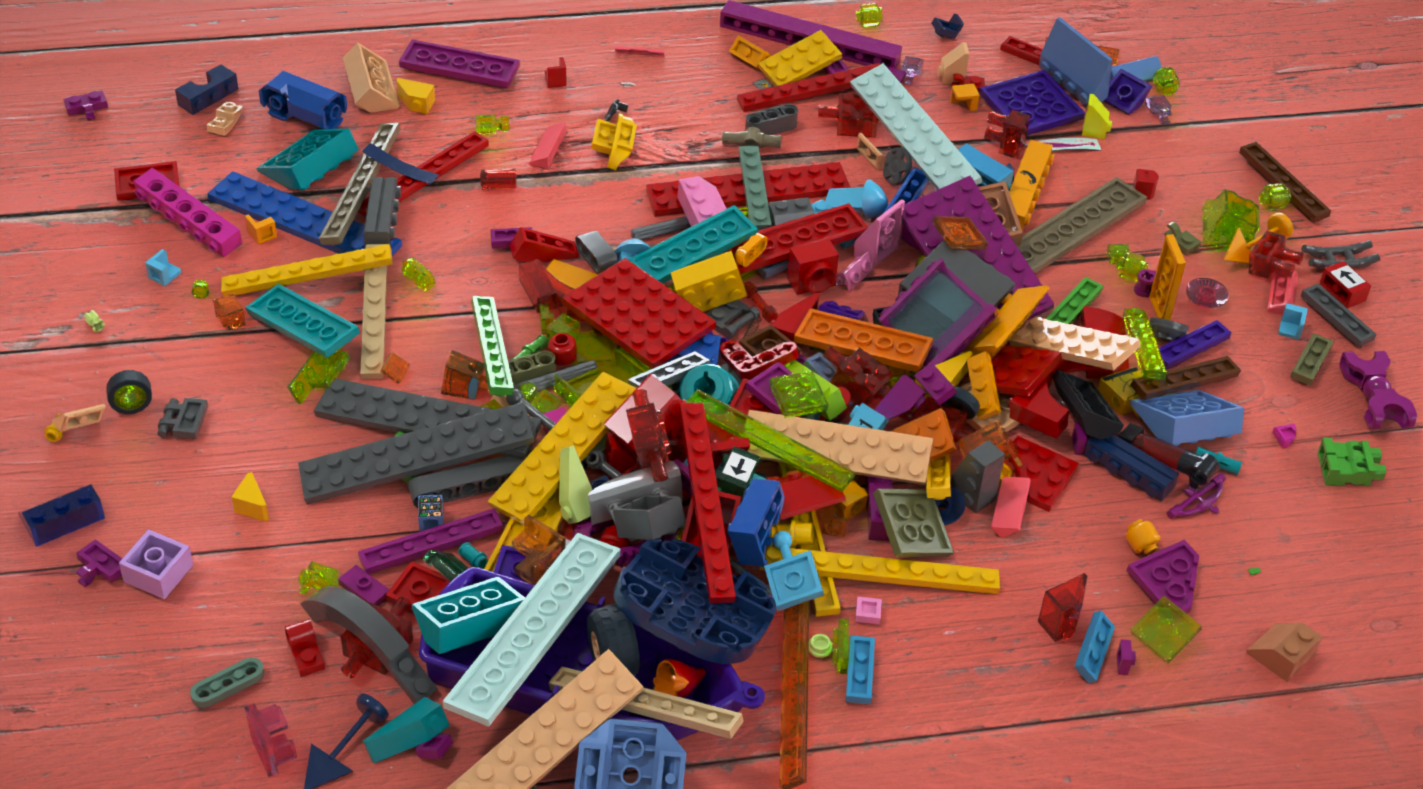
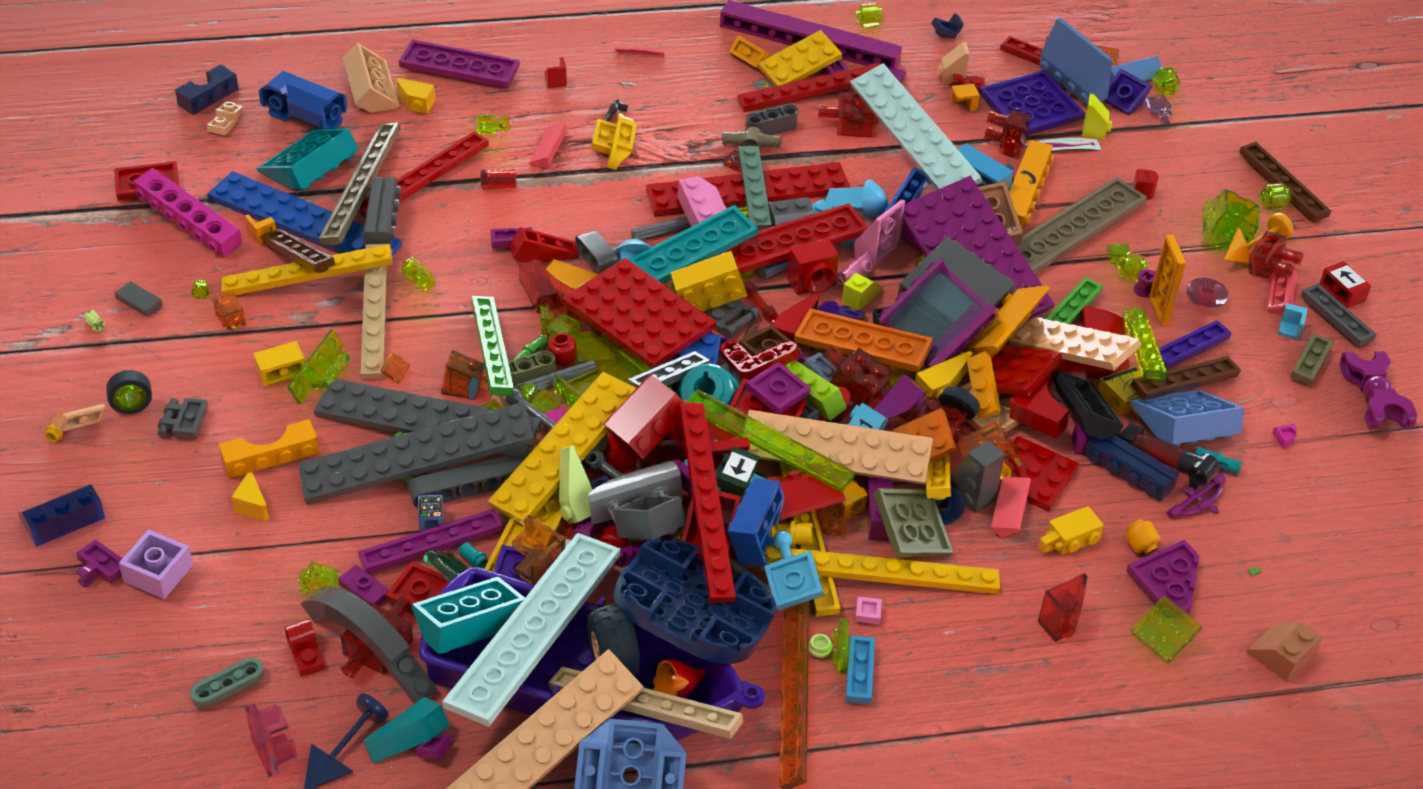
(86, 103): magenta plate -> none
(138, 298): none -> dark grey tile
(160, 269): medium azure panel -> none
(243, 457): none -> light orange arch
(279, 363): none -> yellow brick
(299, 250): none -> reddish brown plate
(303, 320): teal plate -> none
(398, 165): dark blue sticker -> none
(649, 435): clear red brick -> none
(732, 161): none -> clear red tile
(751, 250): light orange plate -> none
(798, 394): clear neon green plate -> none
(859, 291): none -> neon yellow slope
(870, 152): light nougat slope -> none
(895, 166): dark grey wheel -> none
(912, 66): clear purple plate -> none
(935, 383): magenta plate -> none
(960, 232): clear orange tile -> none
(1072, 532): none -> yellow hinge
(1094, 647): dark azure plate -> none
(1125, 657): magenta plate -> none
(1167, 329): dark grey piece -> none
(1185, 240): olive plate -> none
(1348, 252): dark grey piece -> none
(1350, 463): bright green hips -> none

